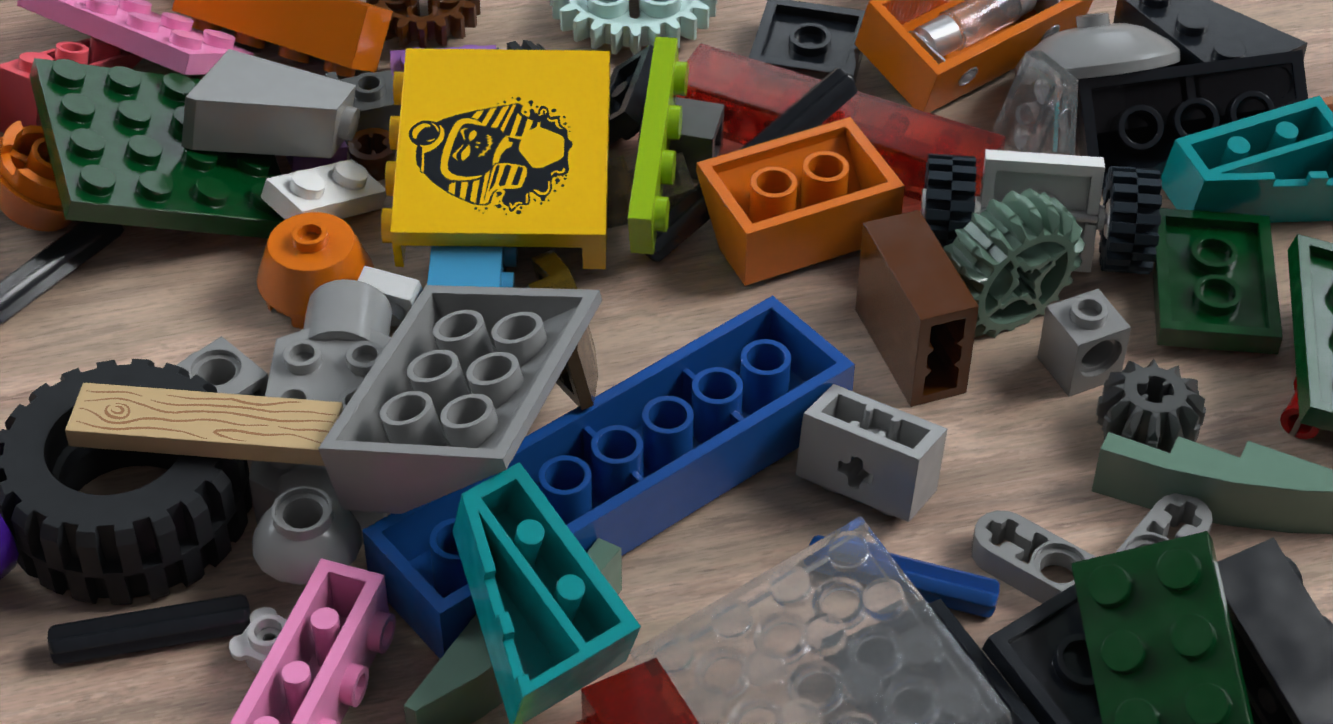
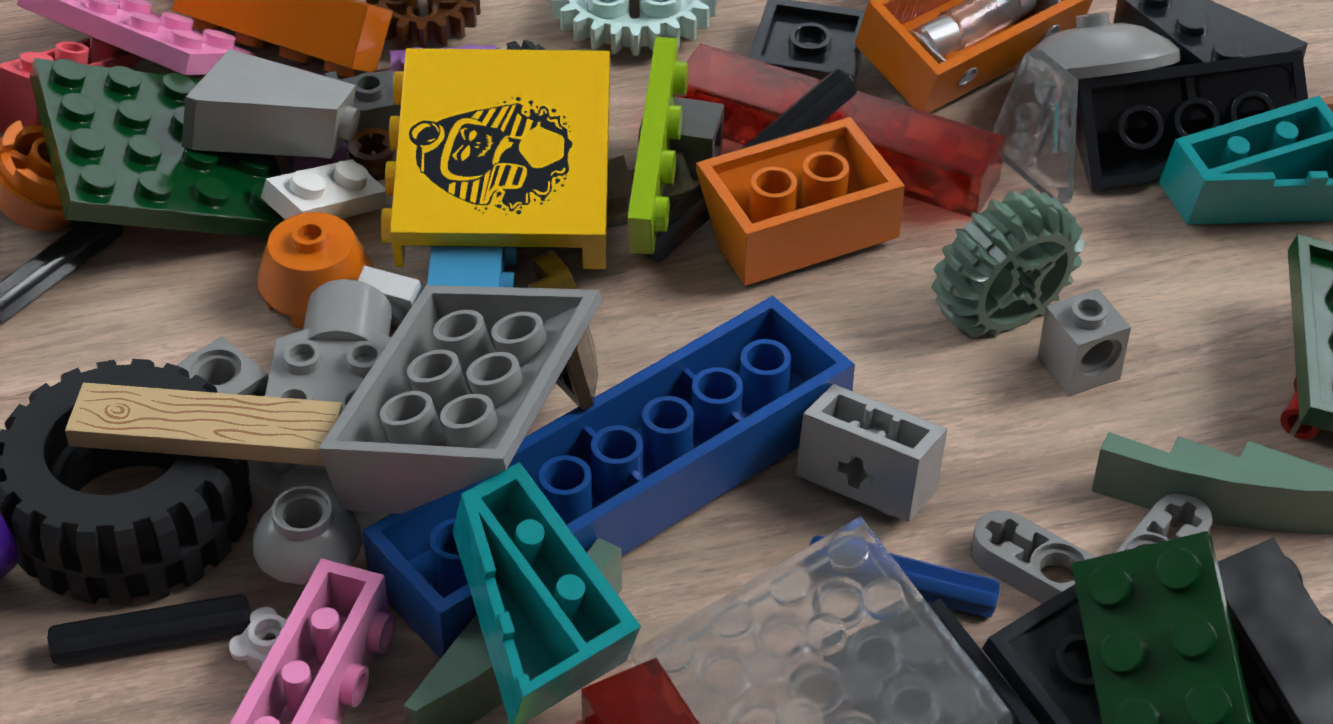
(628, 95): black plate -> none
(915, 308): reddish brown brick -> none
(1125, 220): plate -> none
(1151, 405): dark grey gear -> none
(1216, 282): dark green plate -> none

